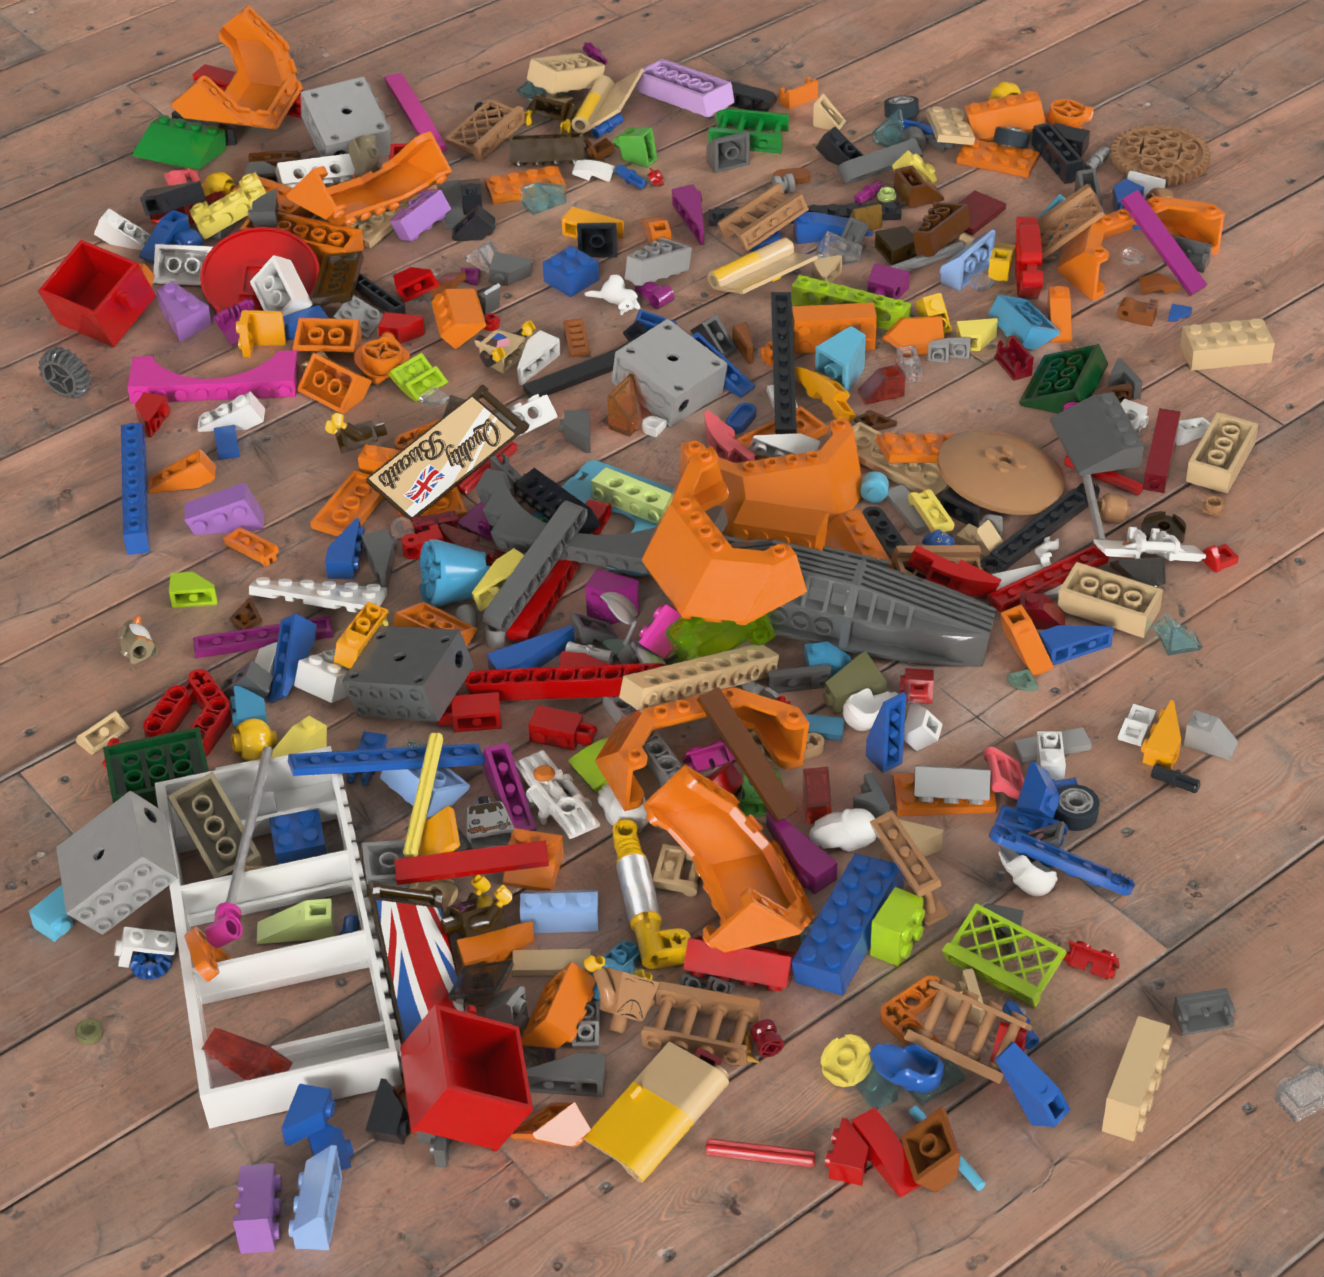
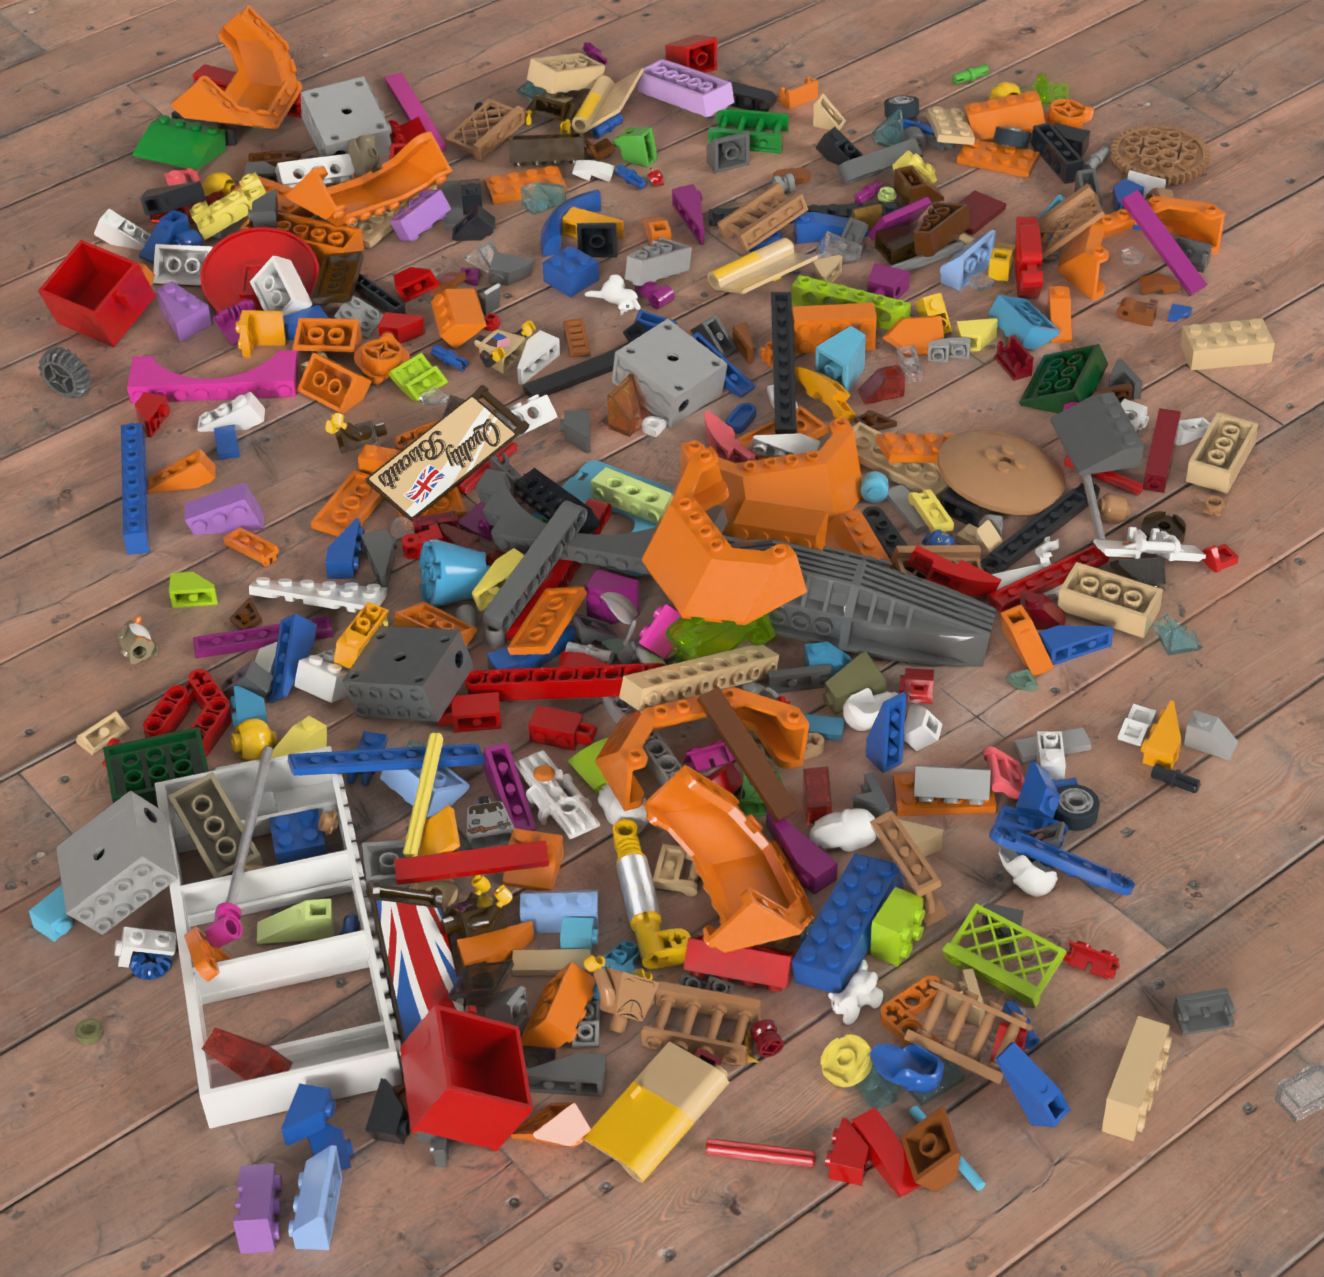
(328, 822): none -> medium nougat plate
(406, 131): none -> red hinge
(449, 357): none -> blue axle
(547, 621): none -> orange plate
(551, 232): none -> blue brick
(578, 933): none -> medium azure brick
(694, 52): none -> red slope
(858, 992): none -> white animal
(901, 216): none -> magenta tile
(970, 74): none -> bright green pin
(1050, 91): none -> clear neon green hinge

